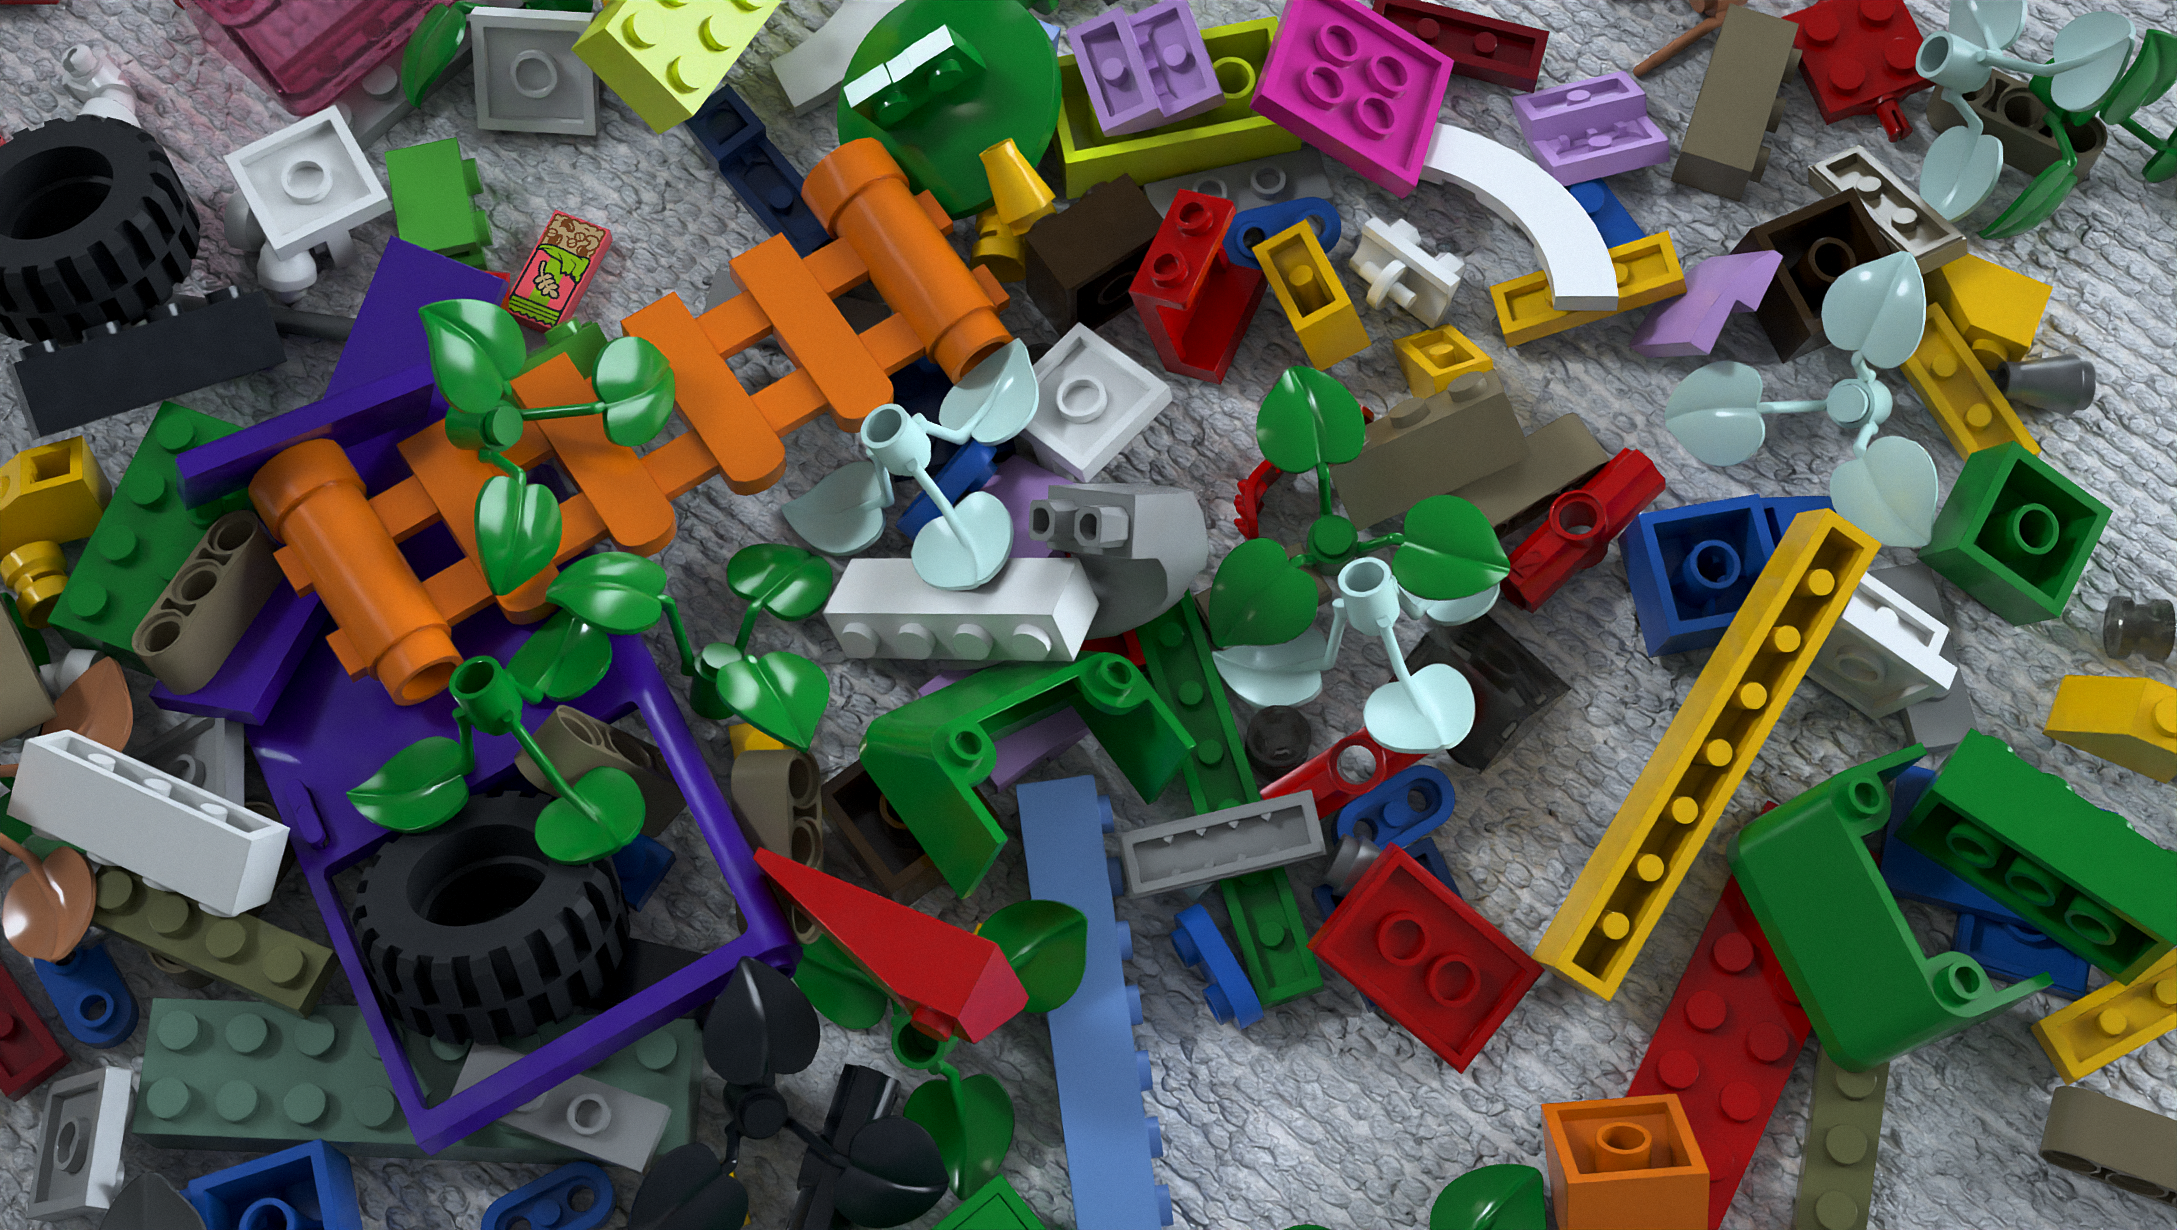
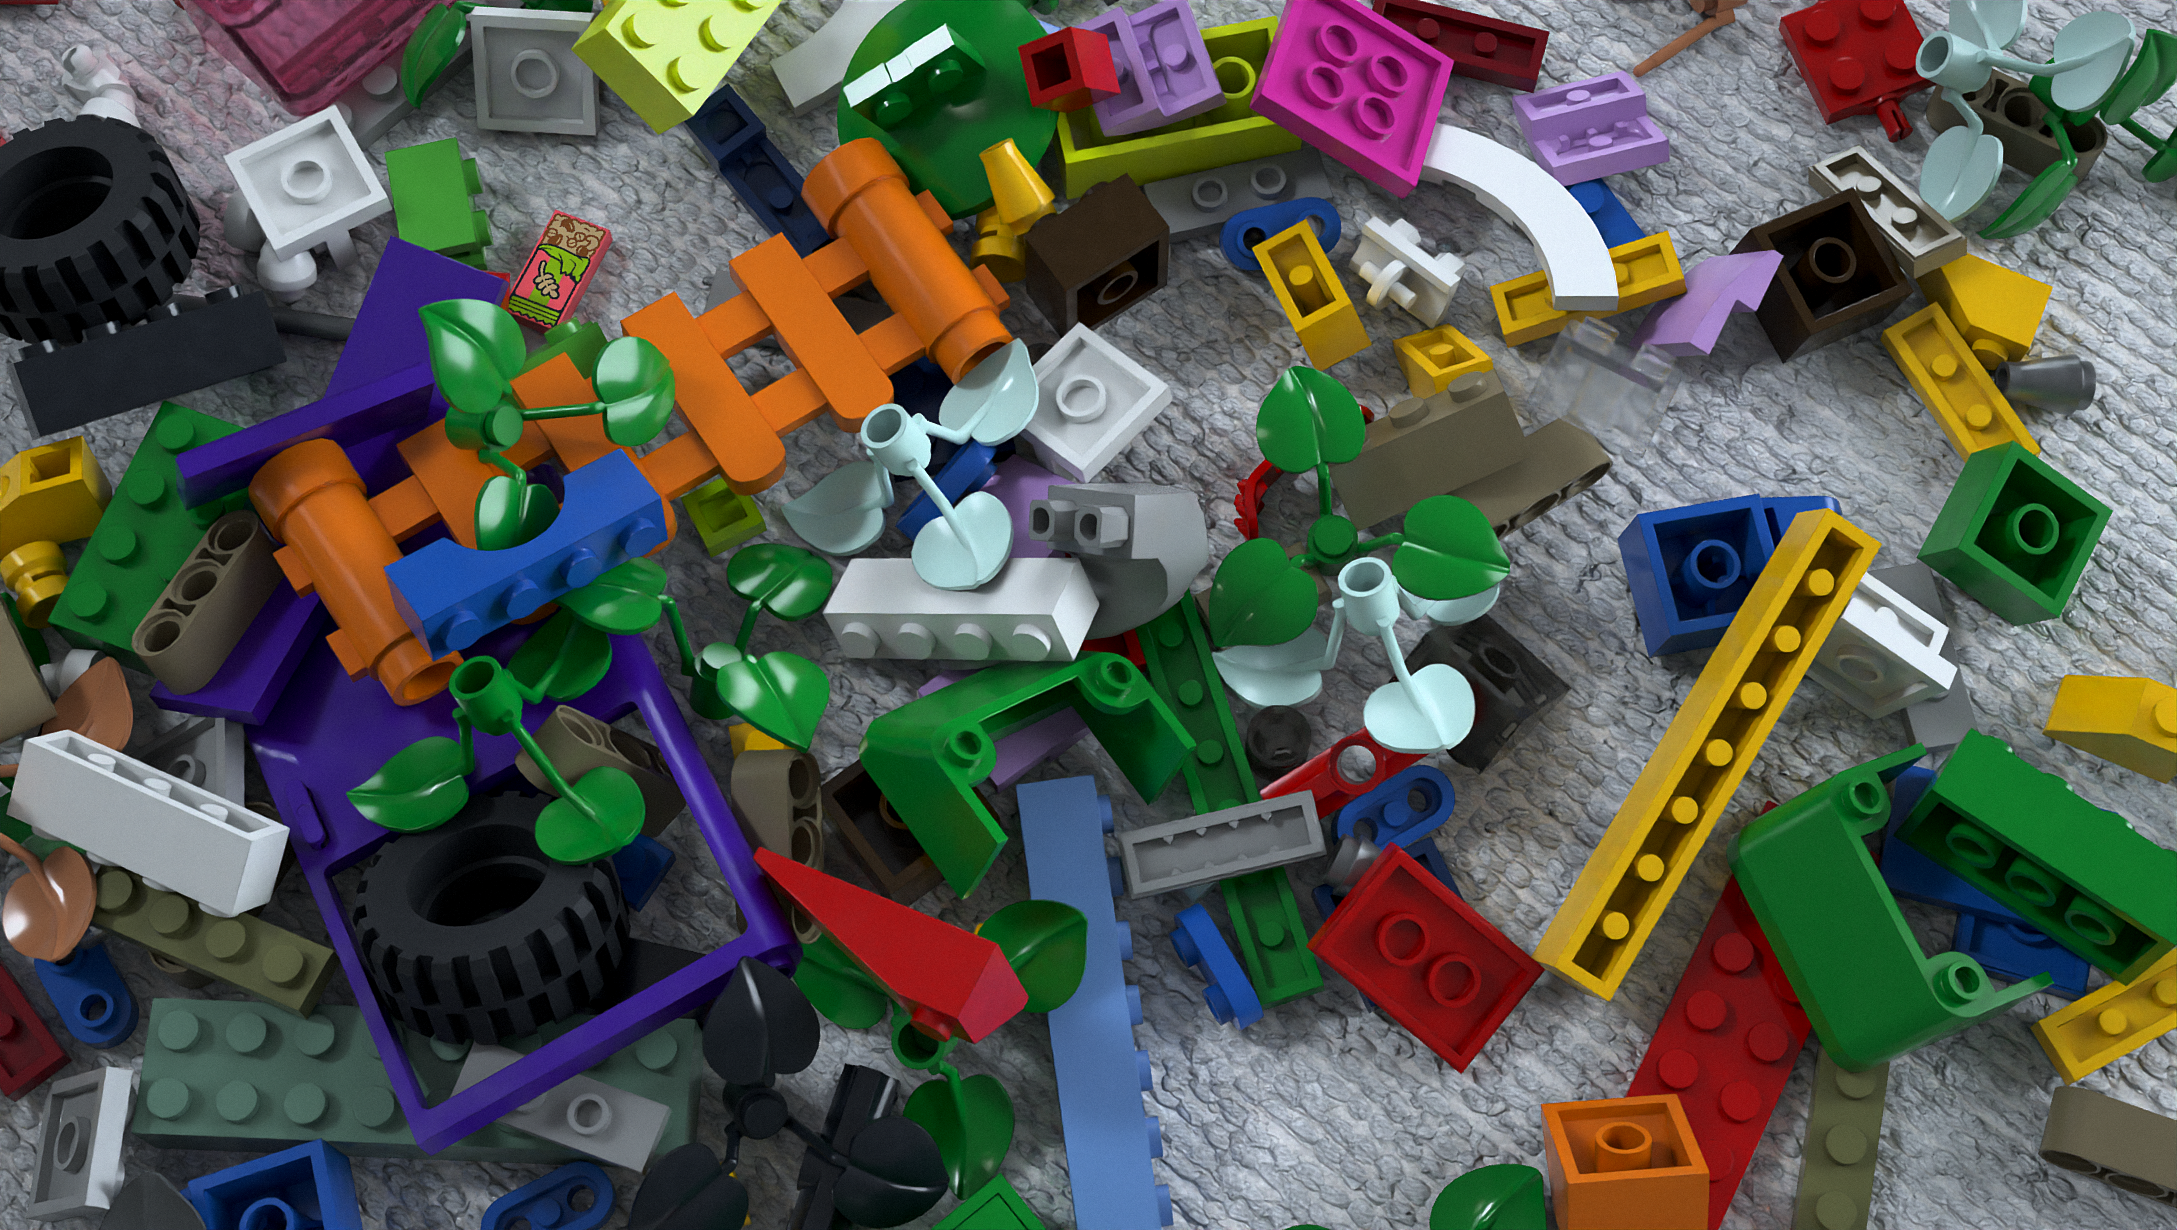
(463, 593): none -> blue arch
(722, 516): none -> lime plate
(1069, 70): none -> red brick
(1190, 291): red panel -> none
(1605, 505): red piece -> none
(1606, 384): none -> clear brick
(1738, 103): dark tan brick -> none
(1891, 484): light aqua plant -> none
(2139, 628): clear smoke wheel -> none

